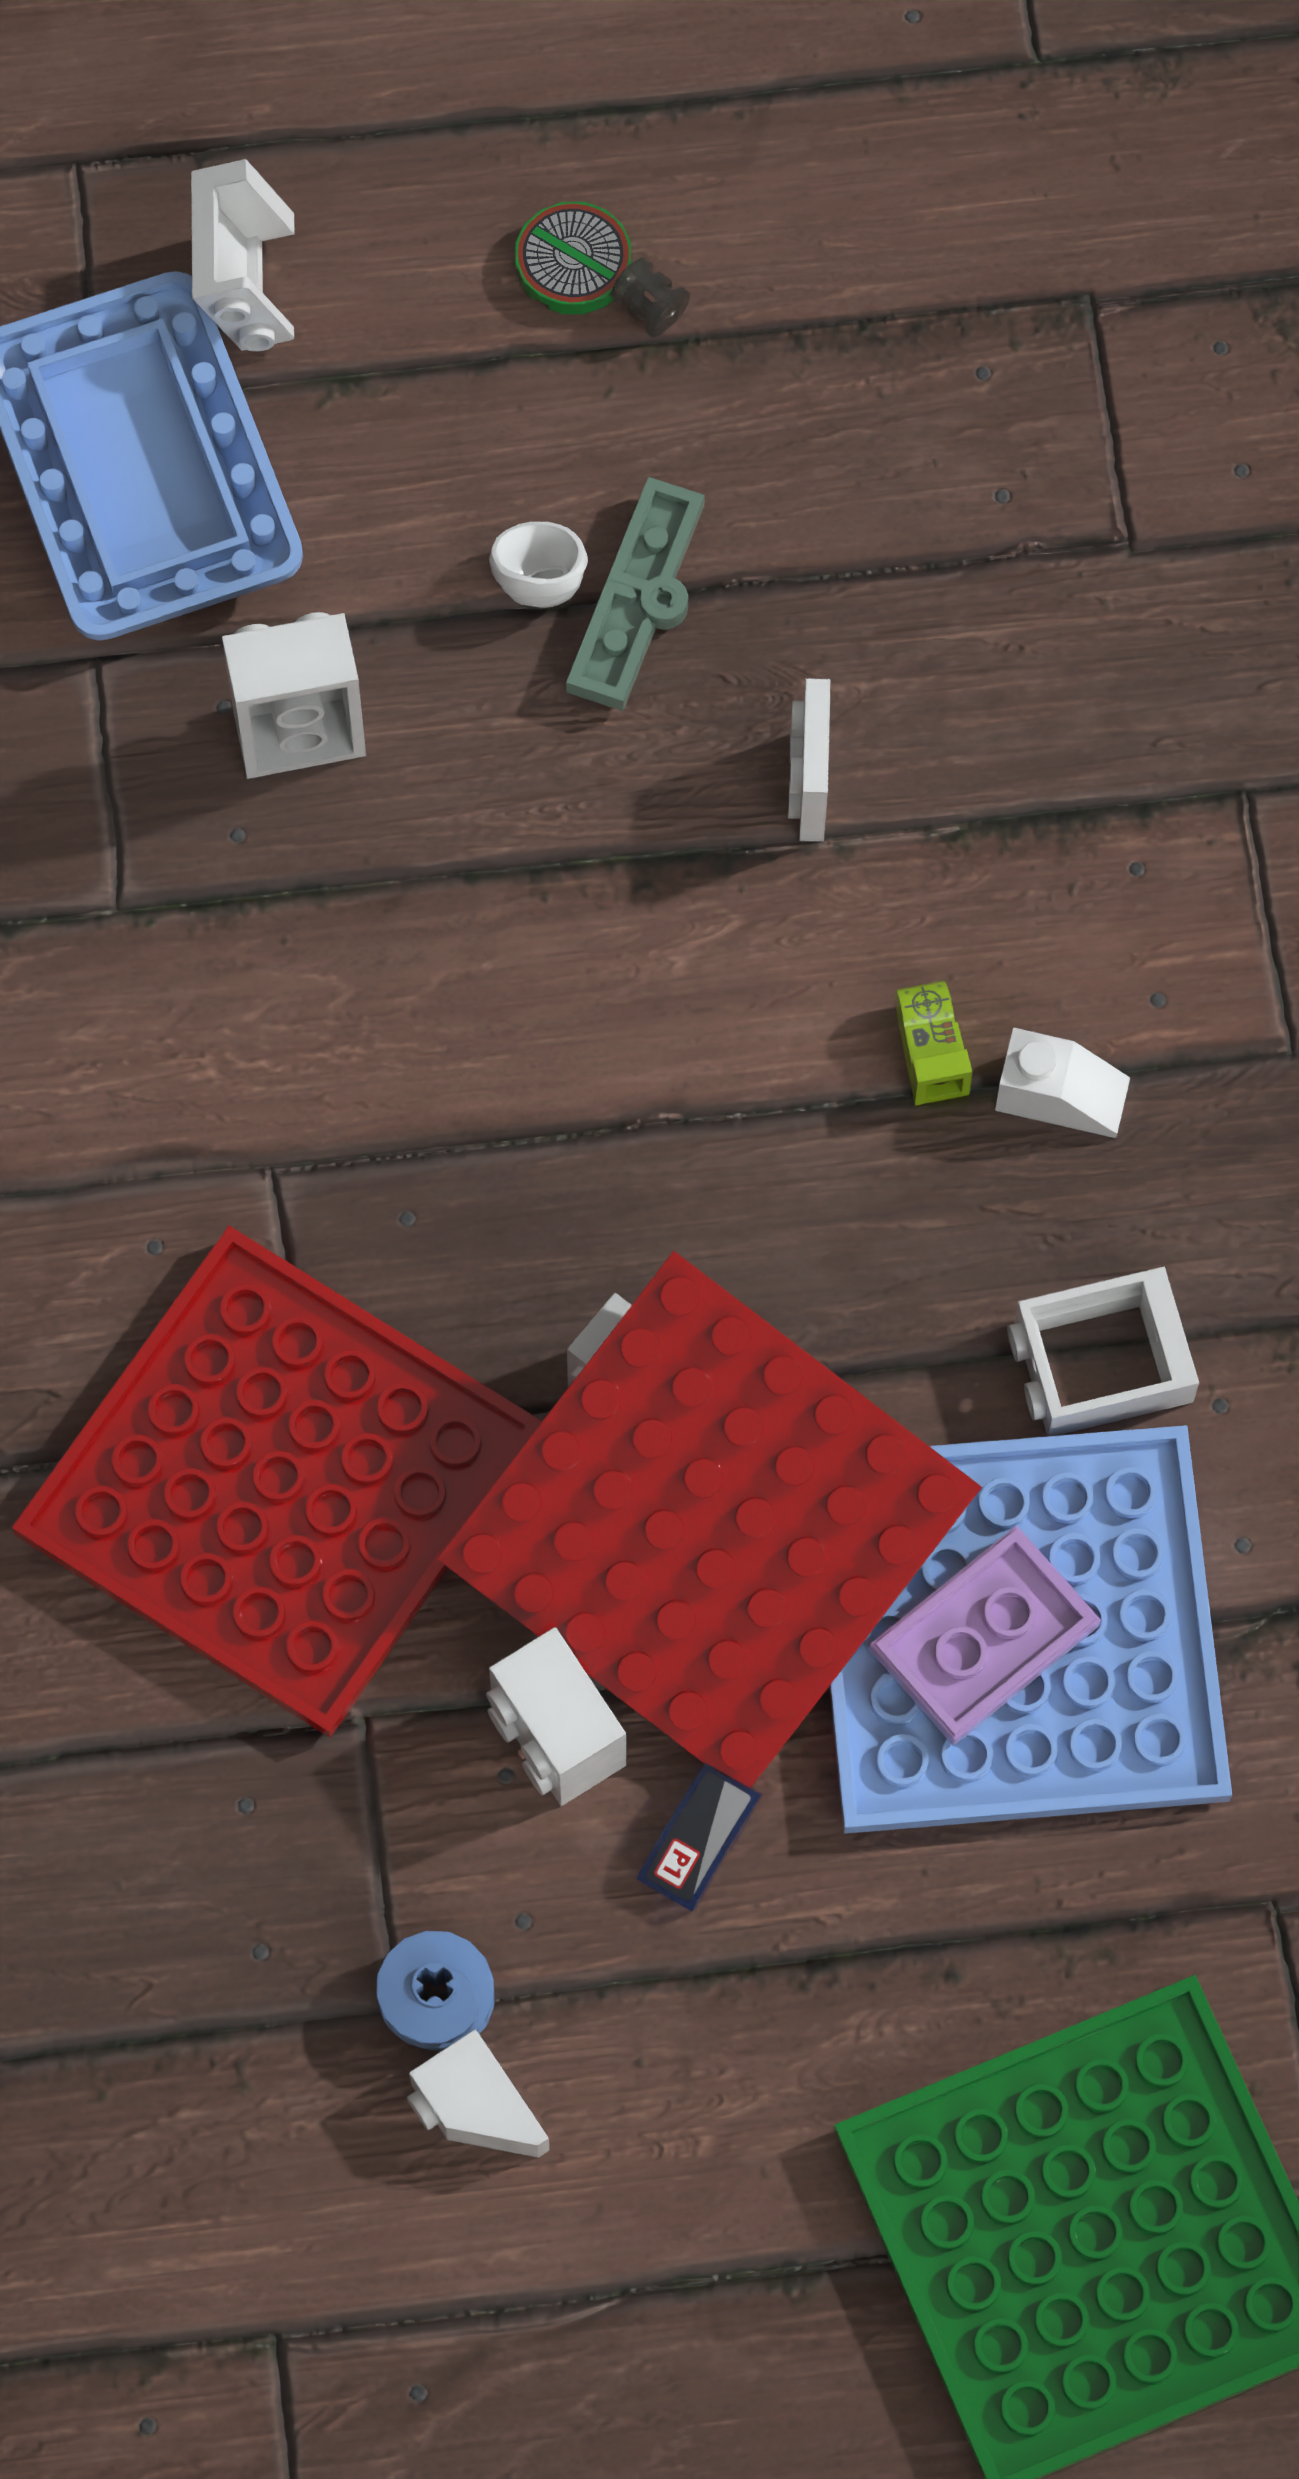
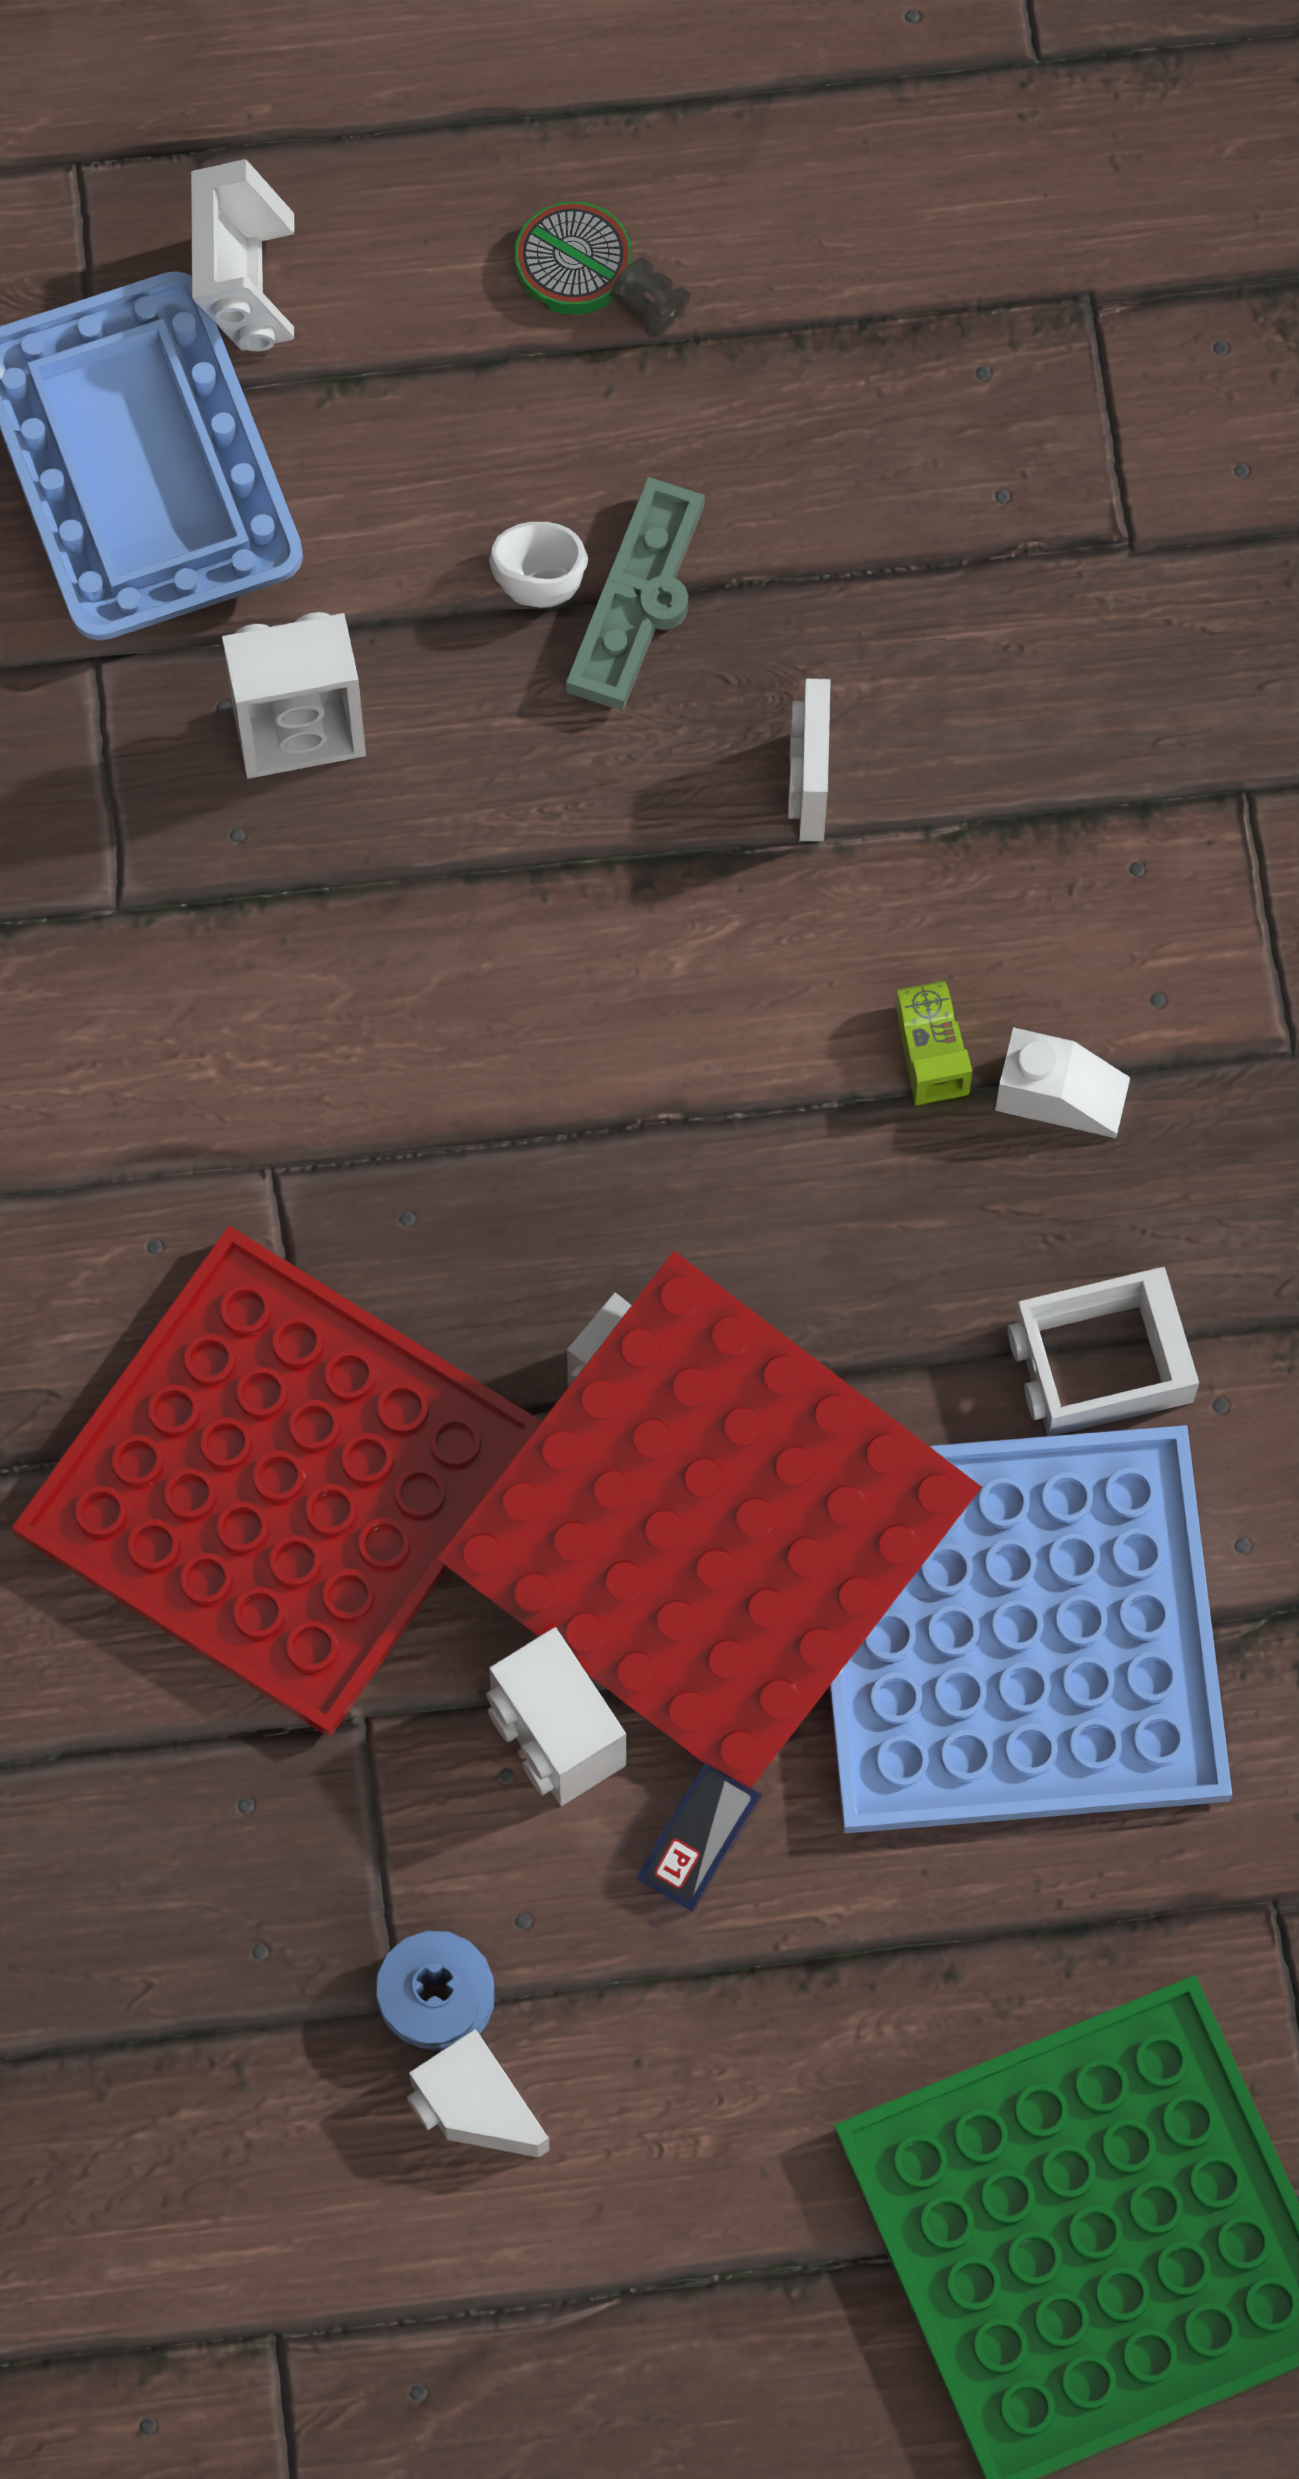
(984, 1635): lavender tile -> none

